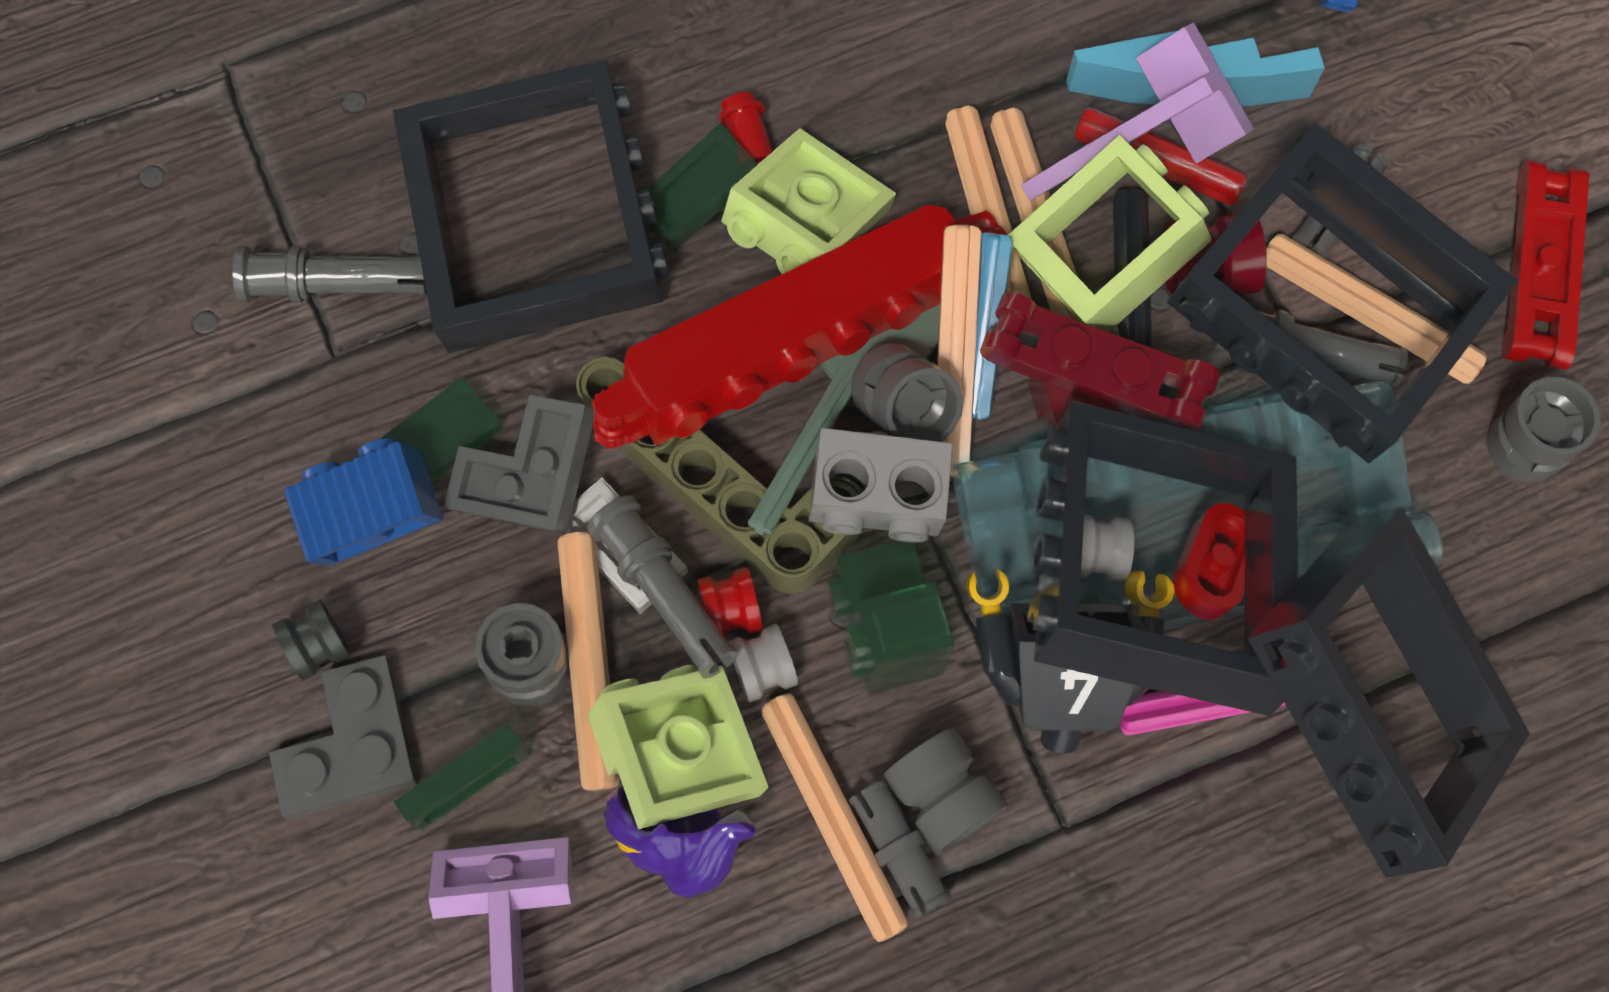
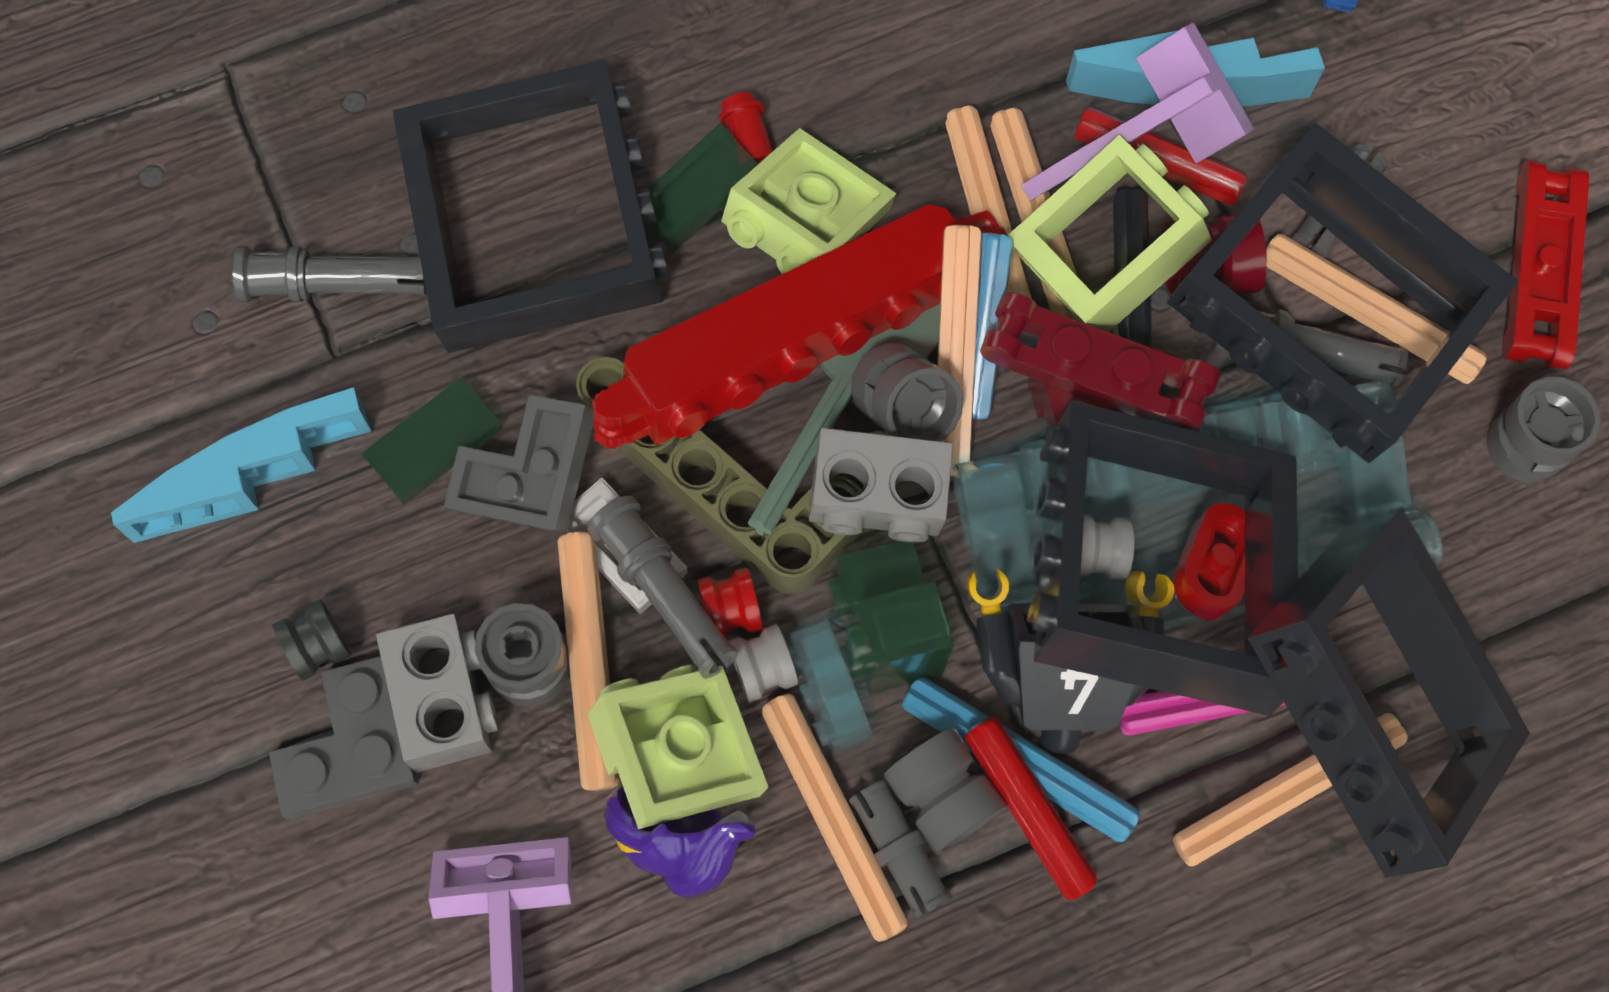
(223, 476): none -> medium azure slope
(362, 502): blue brick -> none
(422, 697): none -> light grey brick
(462, 779): clear green tile -> none
(828, 688): none -> clear light blue piece
(1031, 808): none -> red axle
(1058, 780): none -> dark azure axle
(1264, 804): none -> light nougat axle

